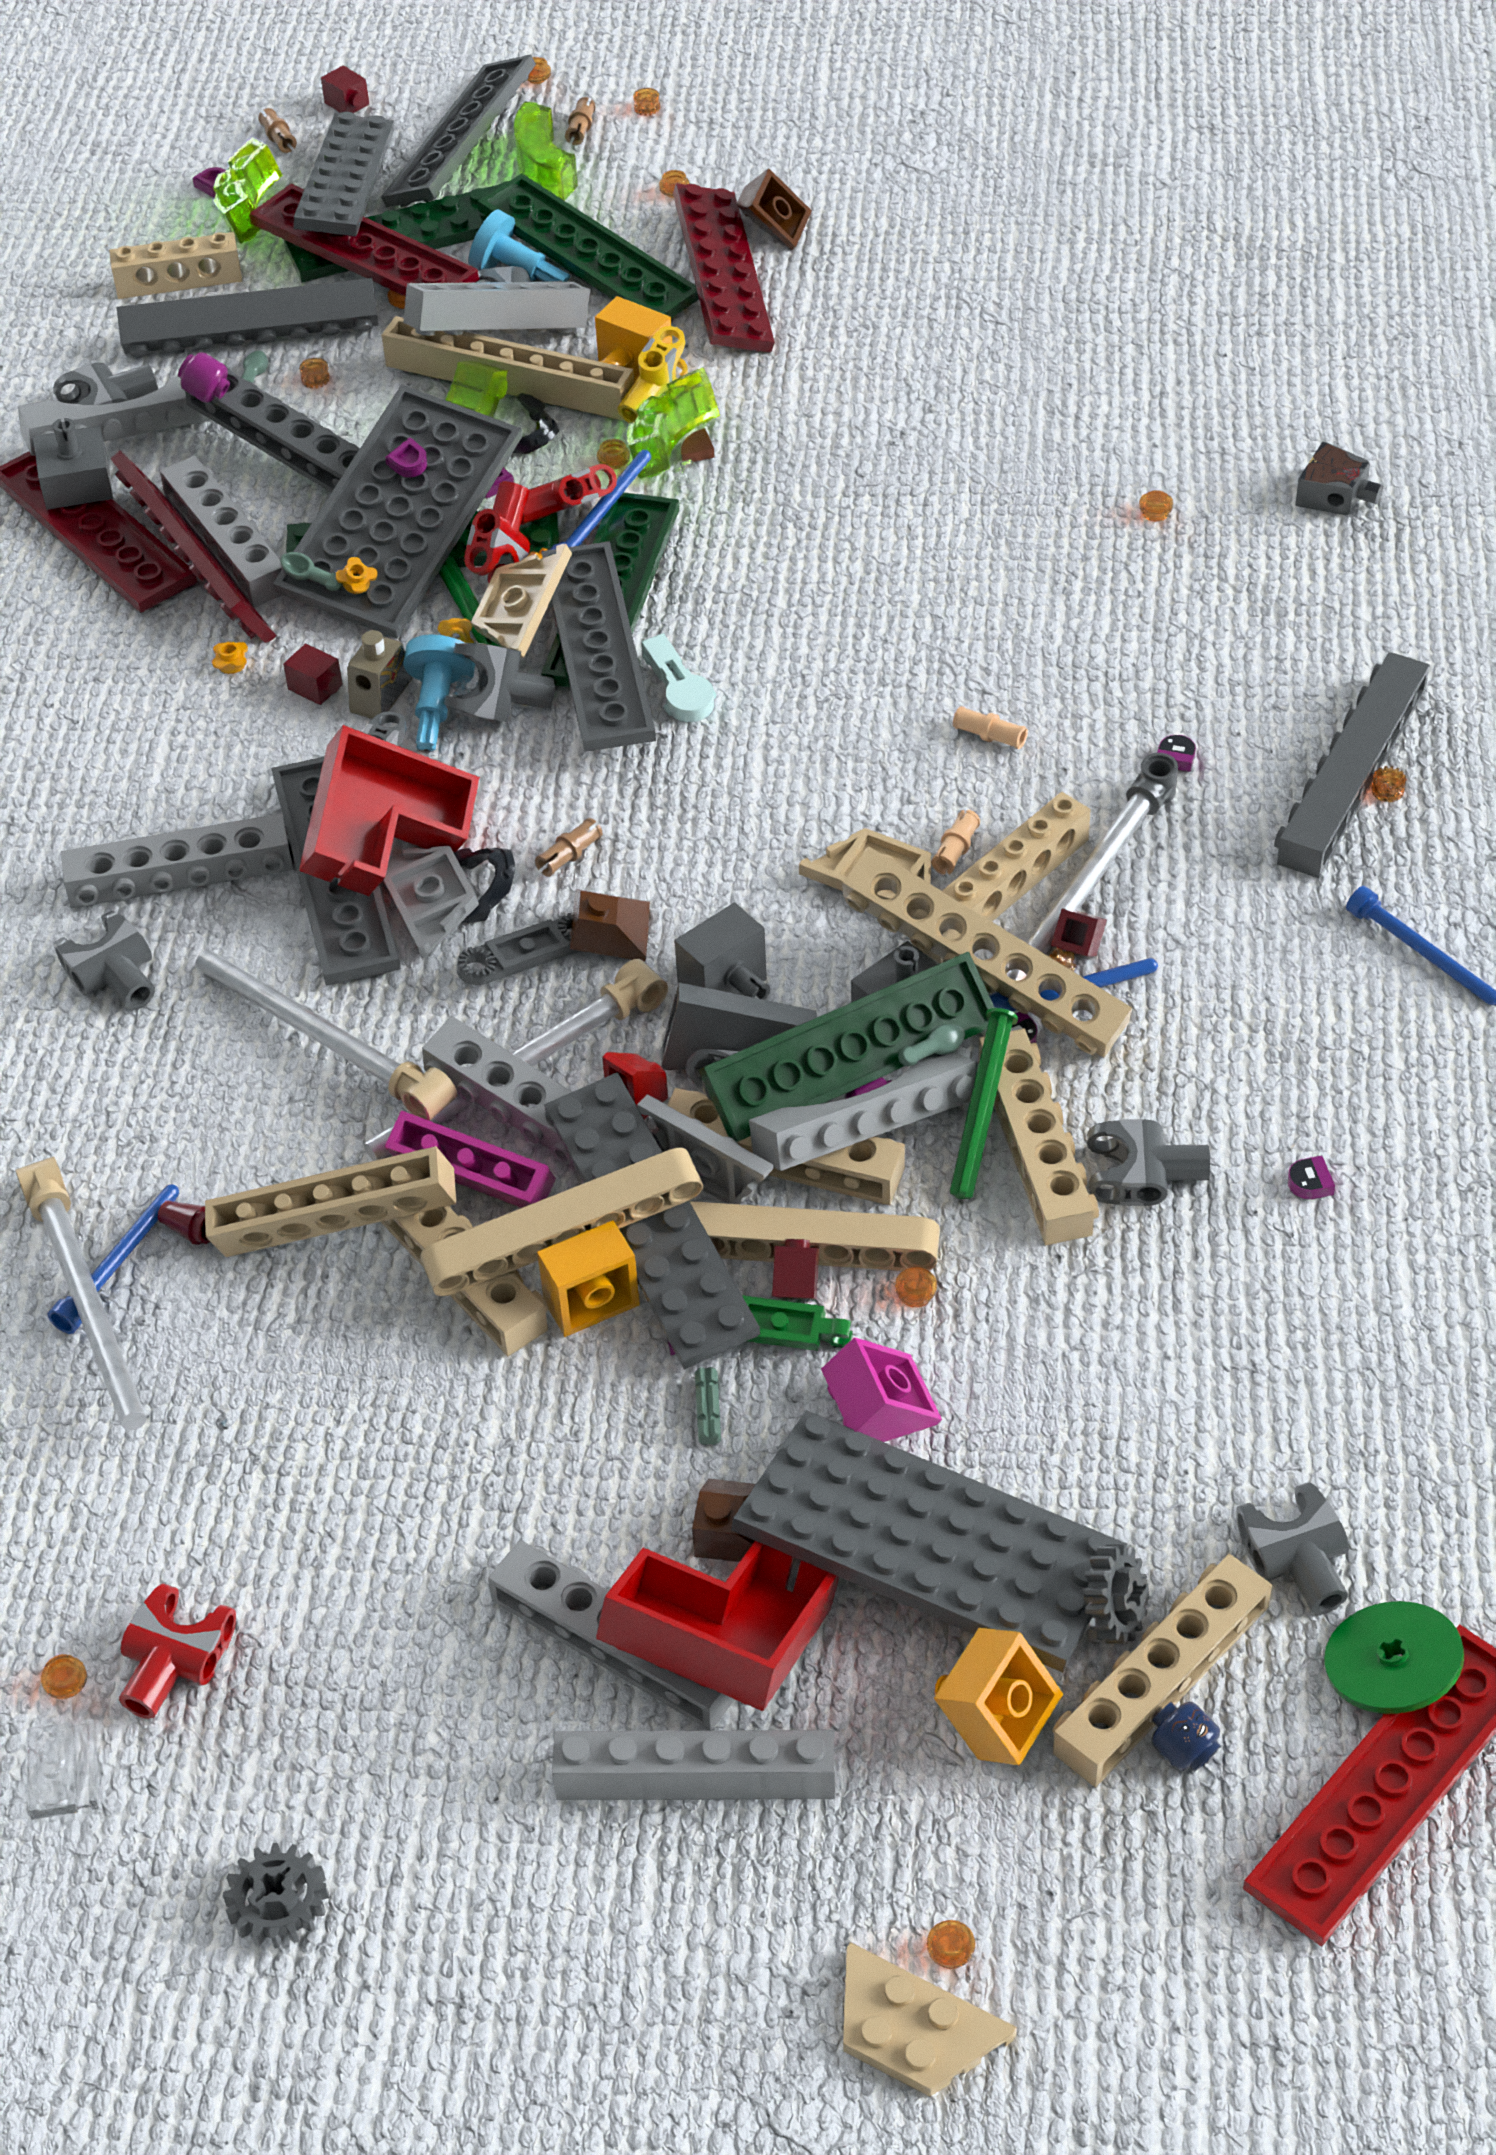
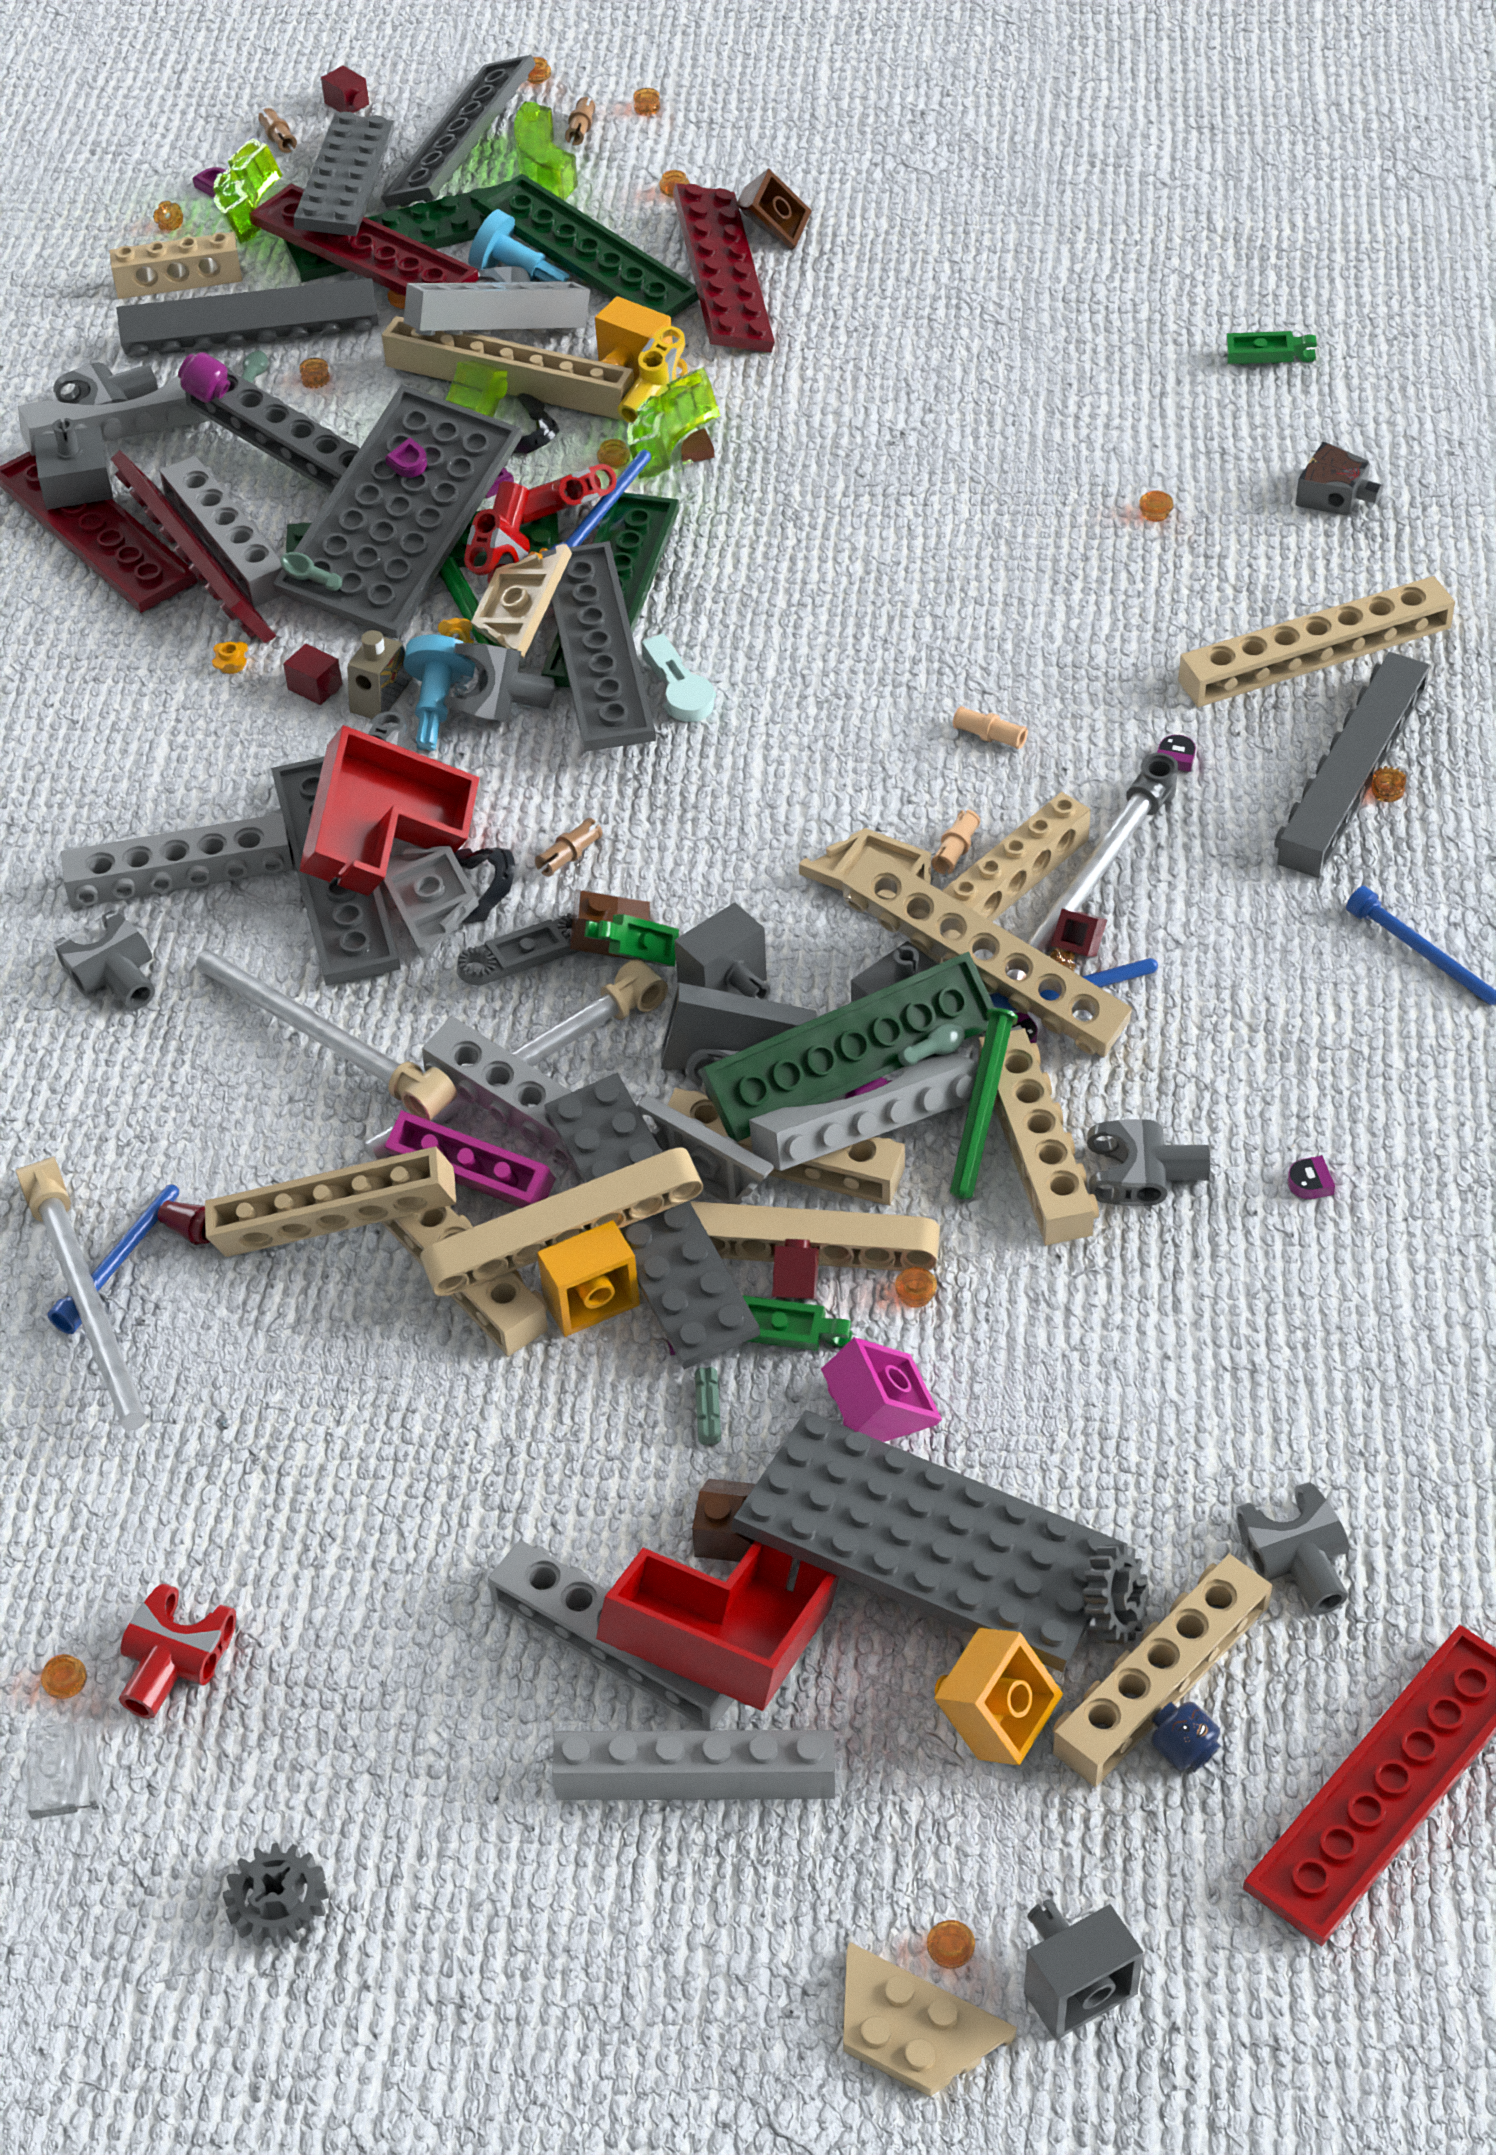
(175, 218): none -> clear orange plate
(353, 583): light orange plate -> none
(636, 939): none -> green plate
(637, 1075): red slope -> none
(1079, 1967): none -> dark grey brick
(1269, 347): none -> green plate
(1315, 641): none -> tan brick
(1403, 1684): green piece -> none

